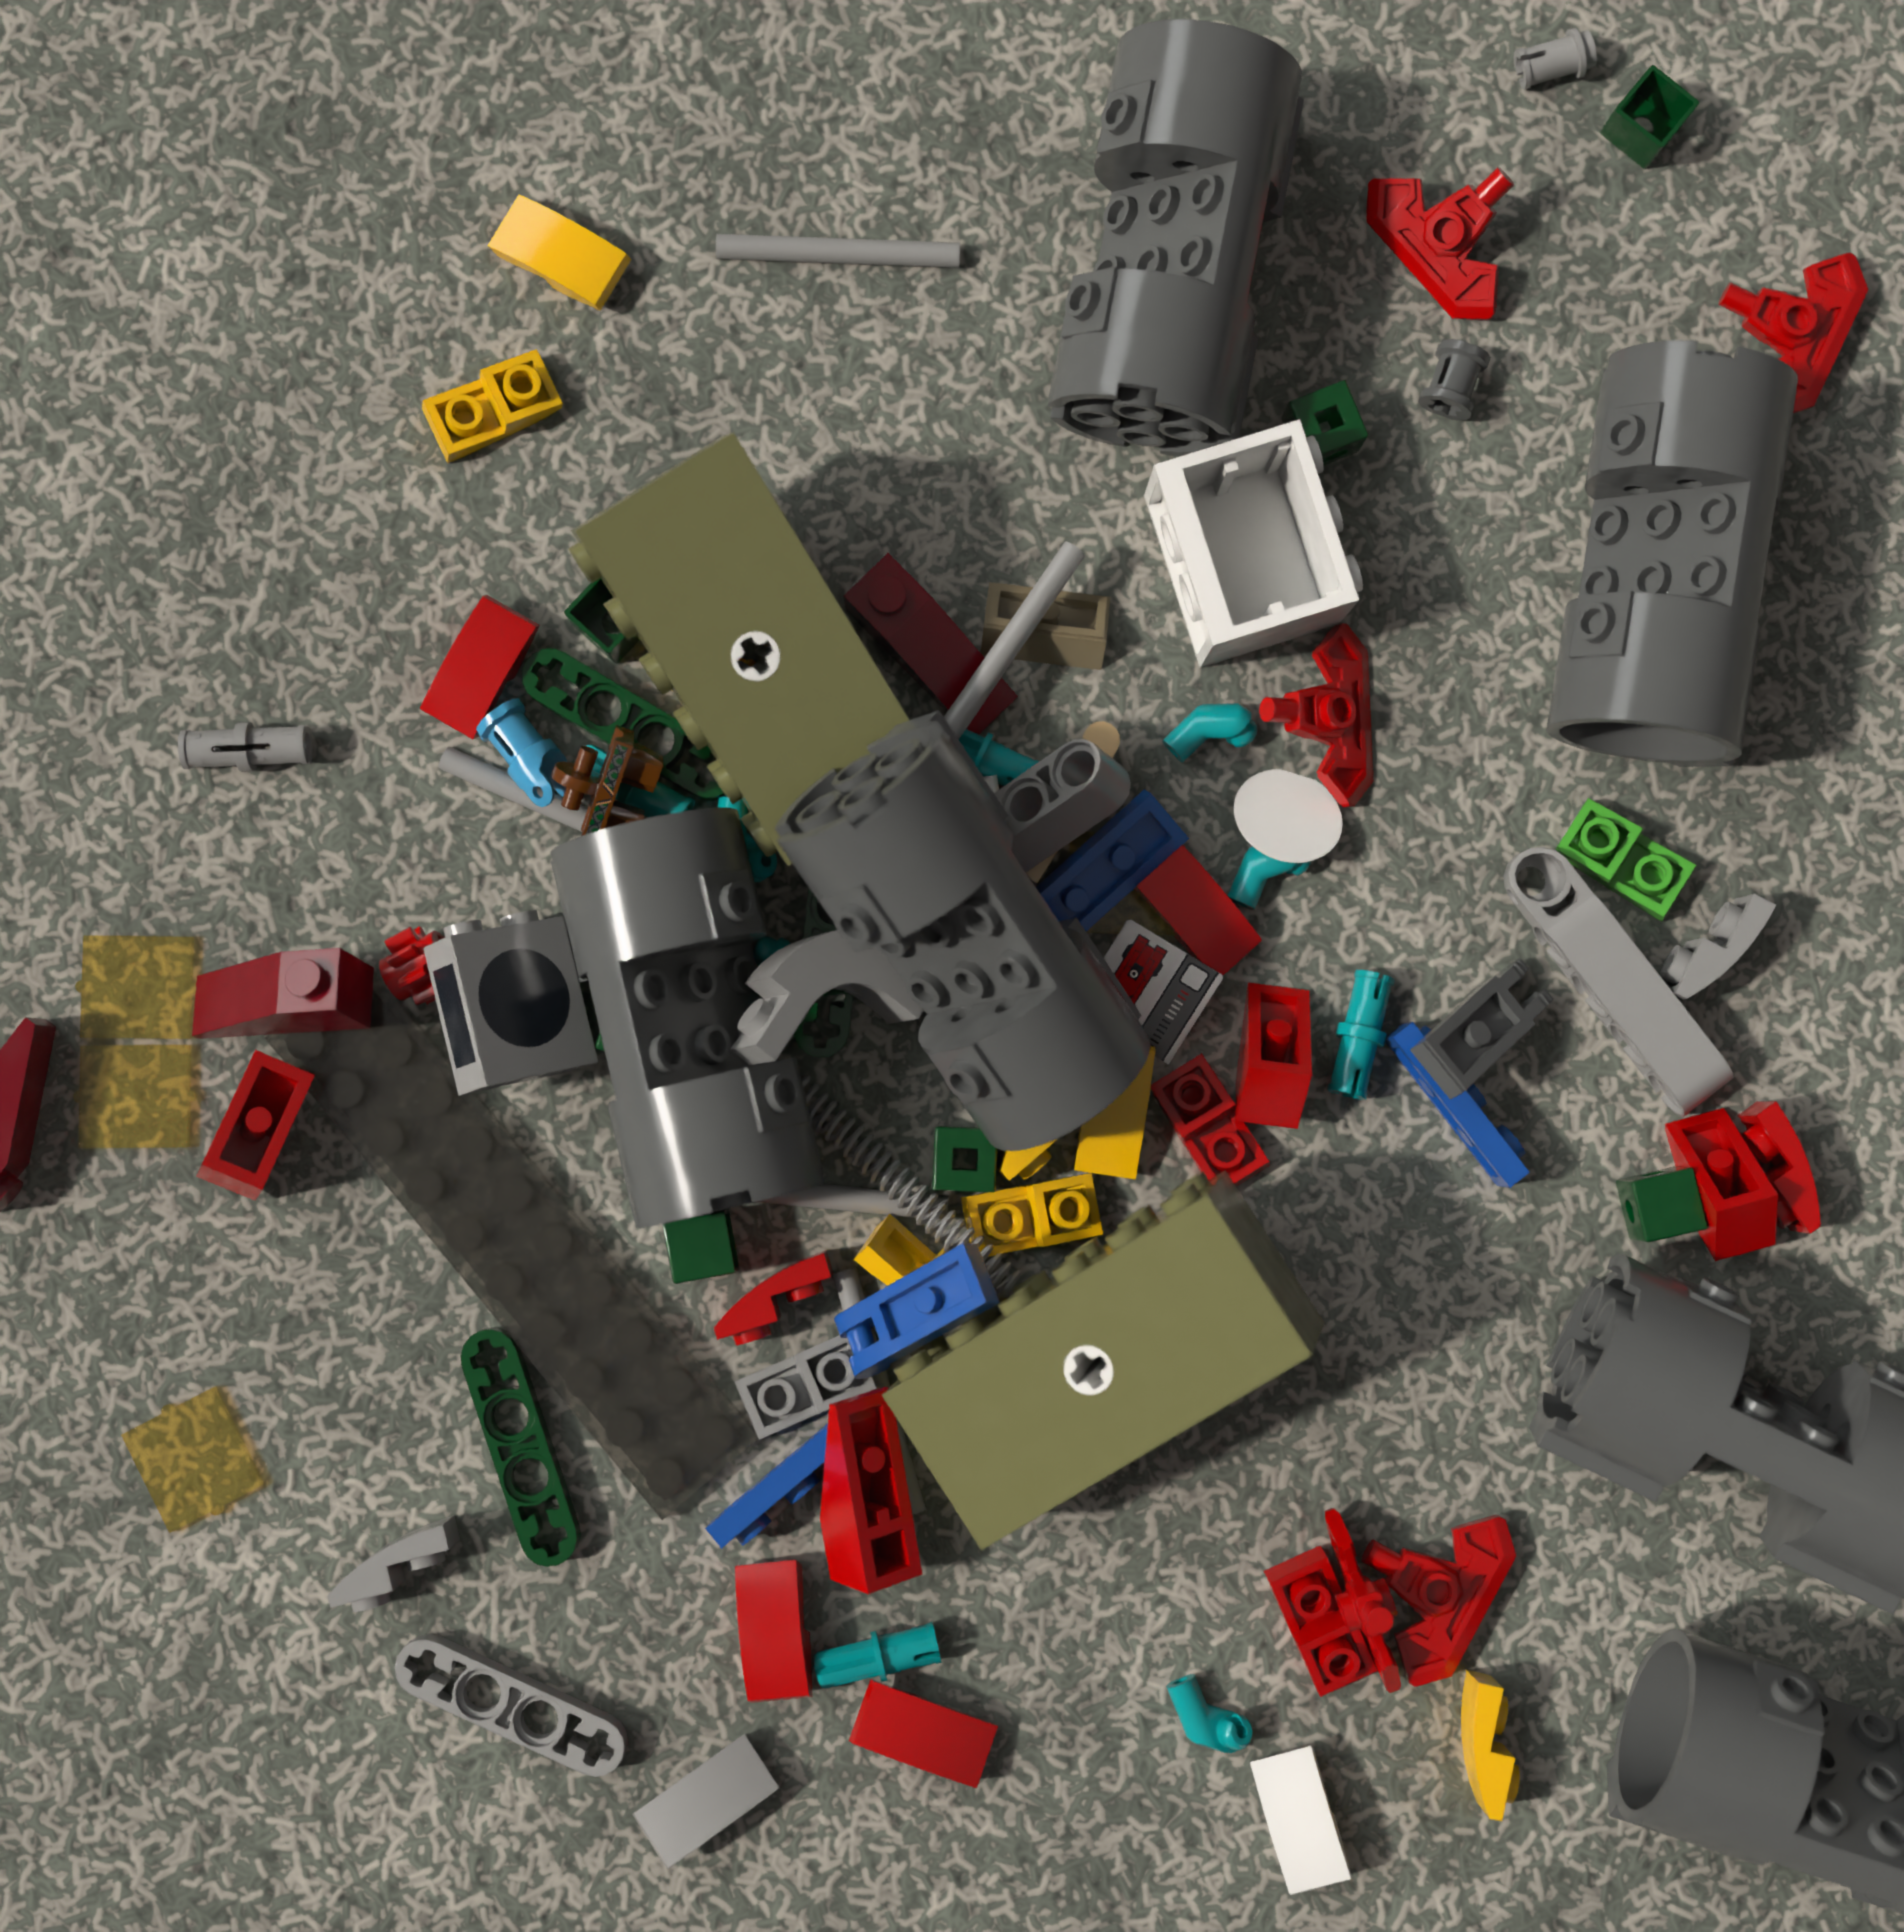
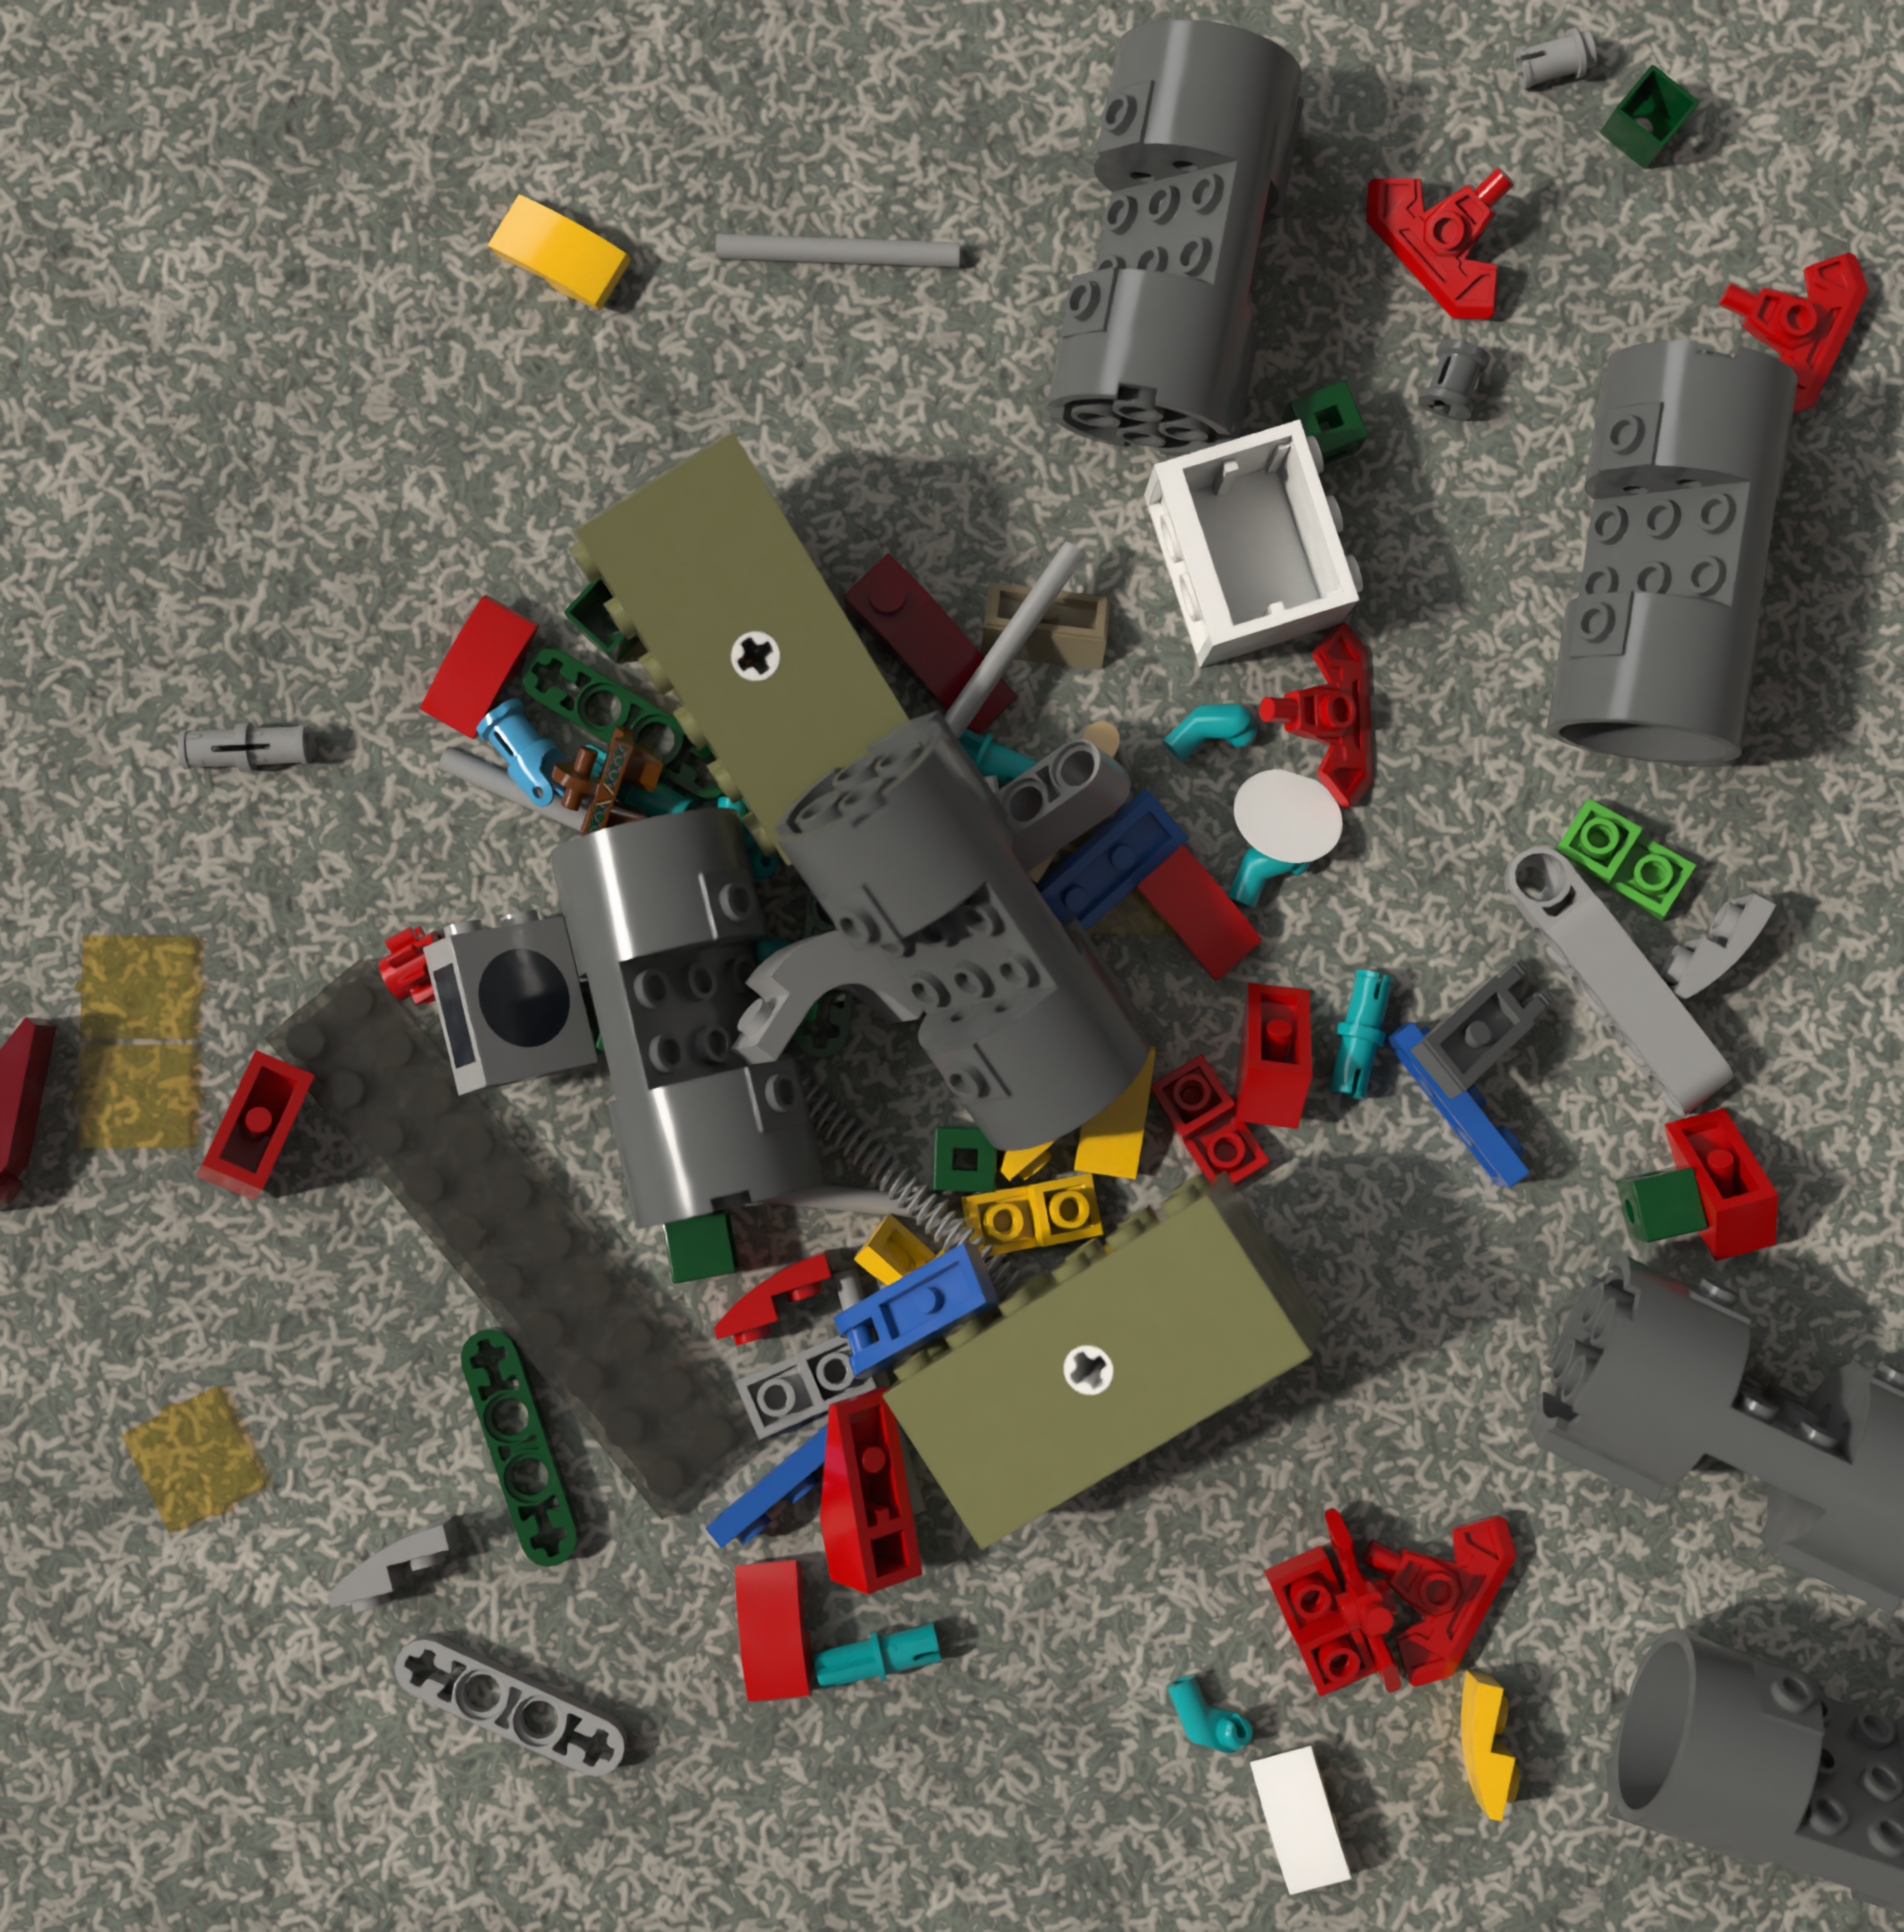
(285, 995): dark red slope -> none
(493, 407): yellow slope -> none
(705, 1801): light grey slope -> none
(923, 1733): red slope -> none
(1163, 985): sticker -> none
(1774, 1140): red slope -> none

